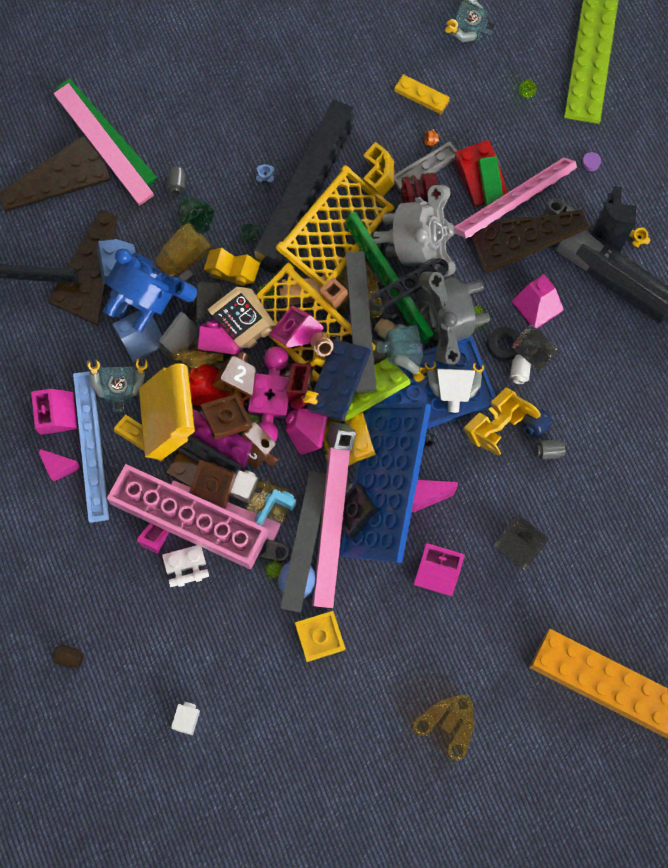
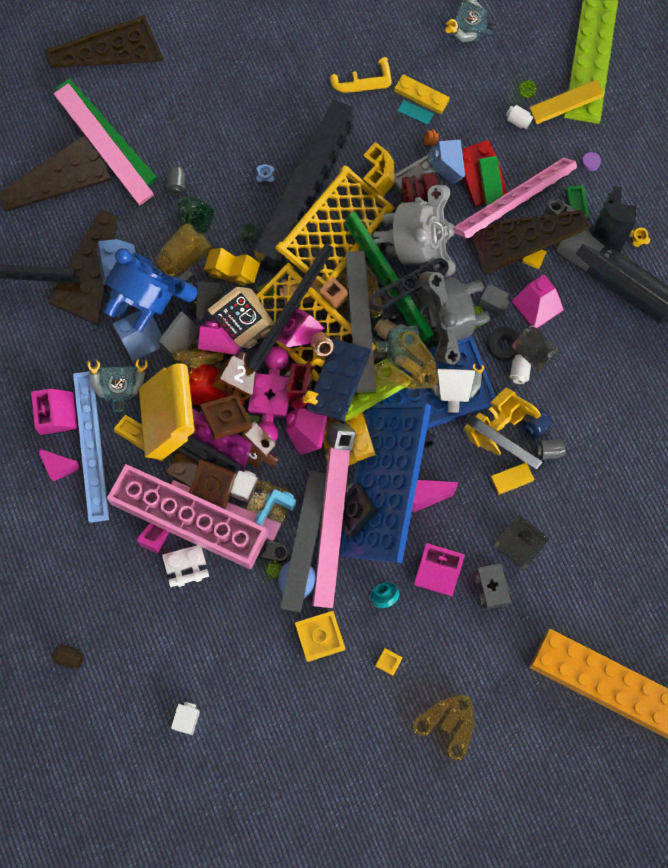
(118, 44): none -> dark brown wing
(290, 307): none -> black axle
(364, 84): none -> yellow piece
(384, 595): none -> teal plate
(388, 661): none -> yellow tile
(415, 112): none -> teal sticker
(419, 352): none -> clear yellow connector
(448, 160): none -> medium blue slope
(494, 299): none -> dark grey brick
(494, 575): none -> dark grey brick
(504, 442): none -> beam
(512, 478): none -> yellow tile
(519, 117): none -> white brick
(535, 259): none -> yellow tile
(567, 101): none -> yellow tile
(577, 199): none -> green tile

